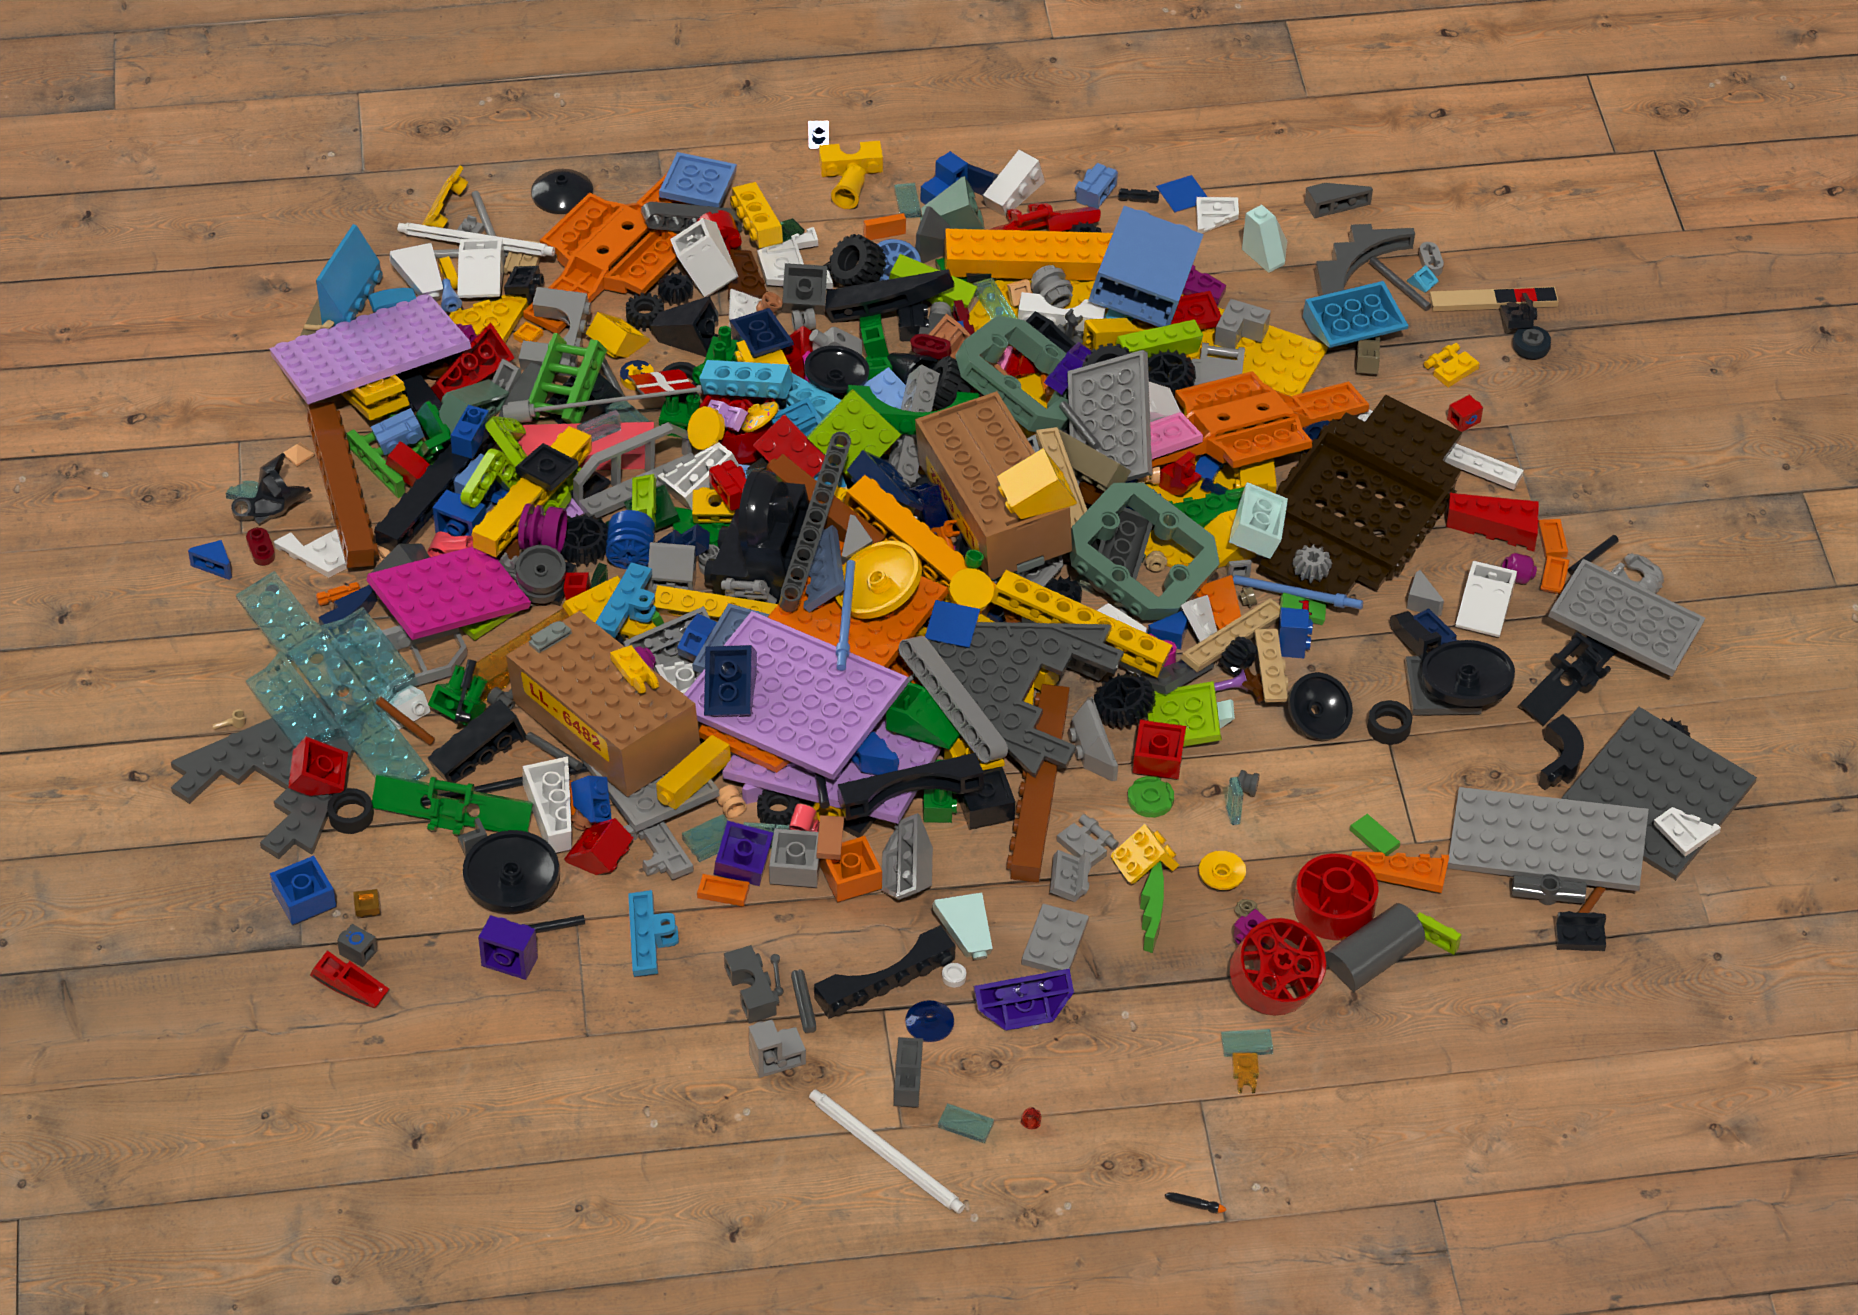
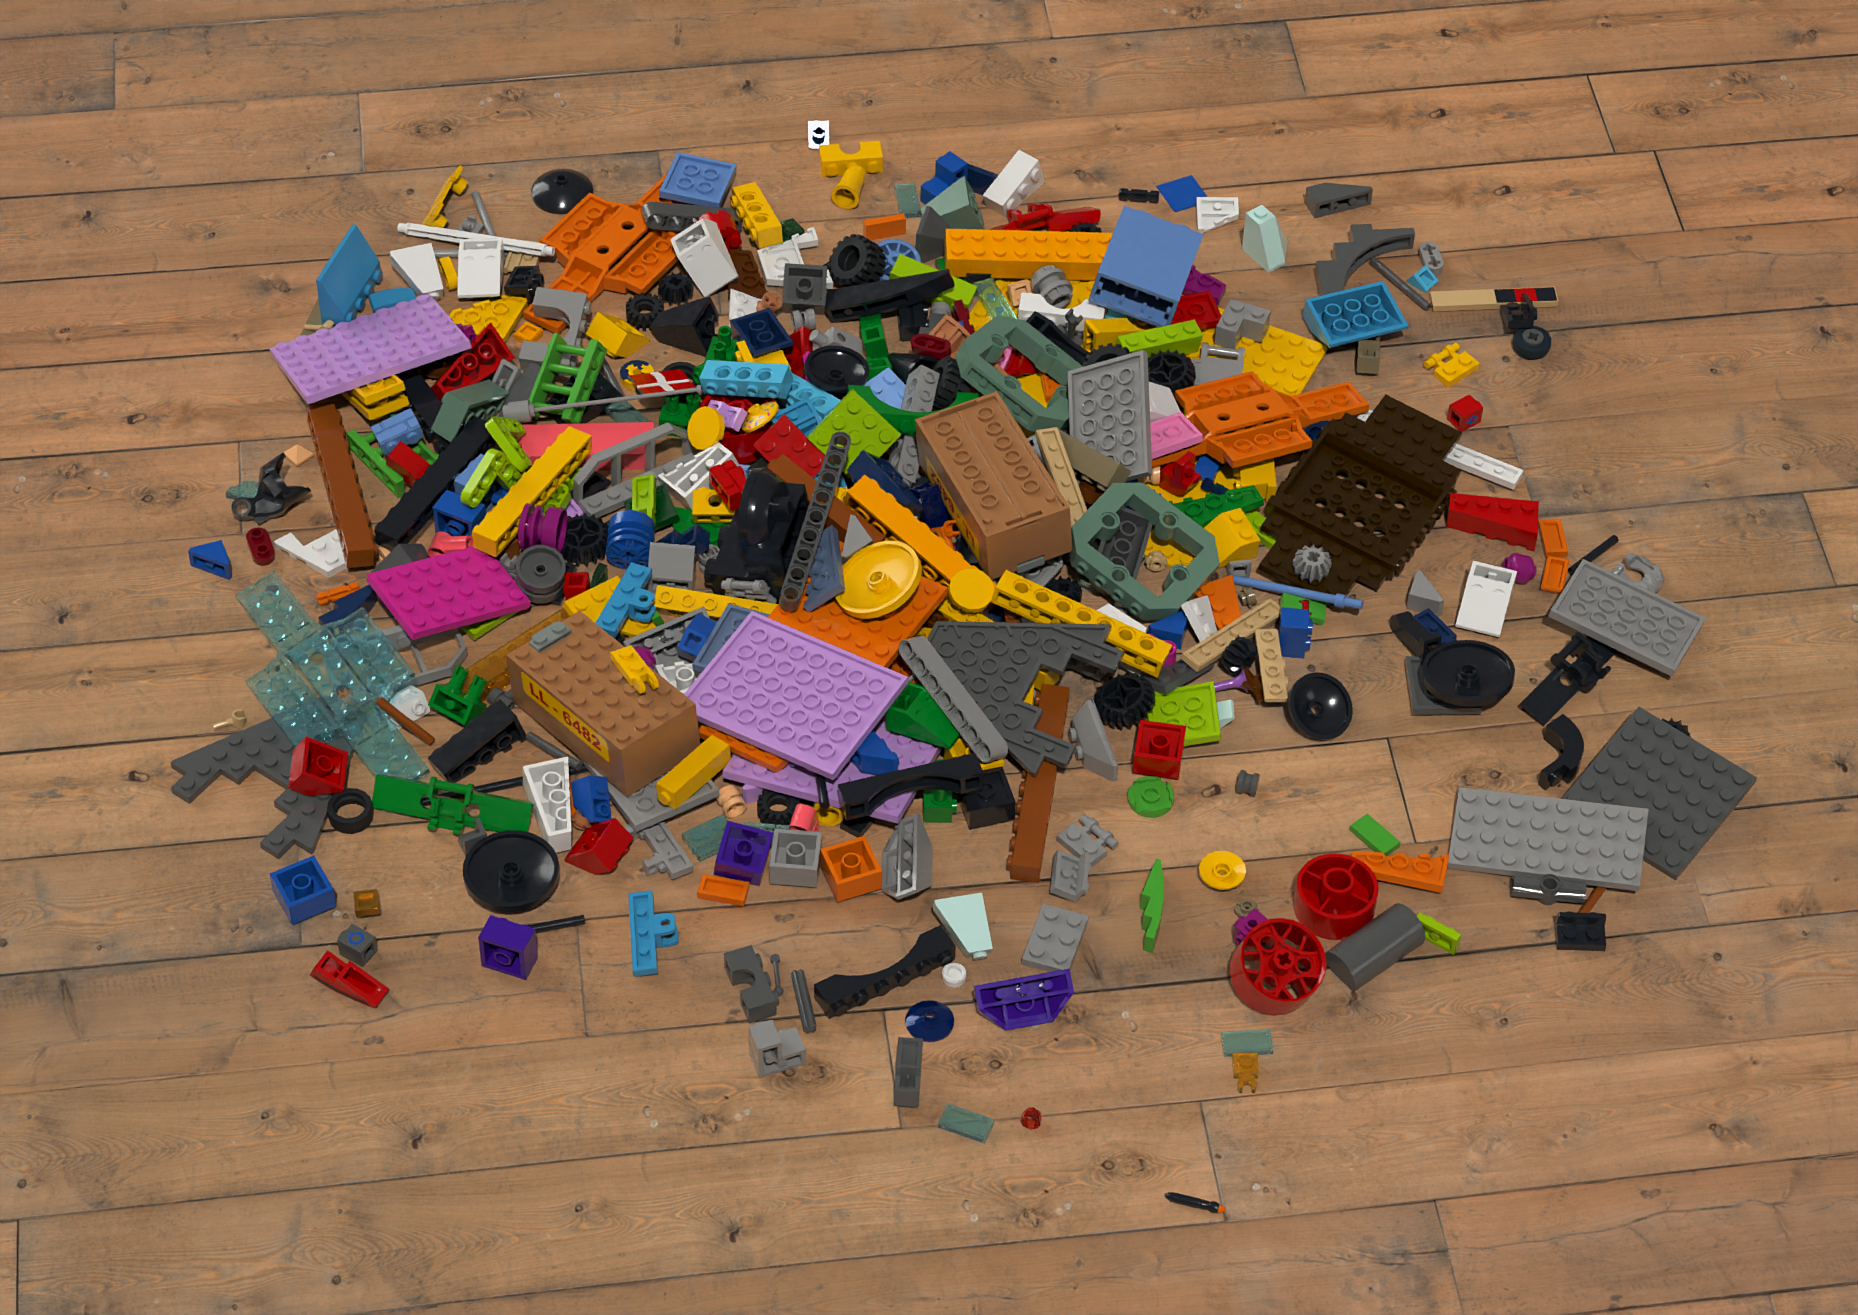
(435, 429): green bracket -> none
(450, 299): medium blue cone -> none
(462, 716): black piece -> none
(469, 431): blue slope -> none
(546, 467): black plate -> none
(602, 425): clear light blue tile -> none
(729, 680): dark blue slope -> none
(830, 837): nougat tile -> none
(843, 647): medium blue bar -> none
(887, 1151): white piece -> none
(952, 623): blue piece -> none
(973, 559): green hinge -> none
(1035, 486): yellow slope -> none
(1073, 359): dark purple slope -> none
(1081, 427): flat silver bar -> none
(1096, 186): medium blue brick -> none
(1142, 853): yellow bracket -> none
(1234, 801): clear light blue tile -> none
(1259, 521): light aqua slope -> none
(1387, 735): black tyre -> none
(1685, 830): white wing -> none

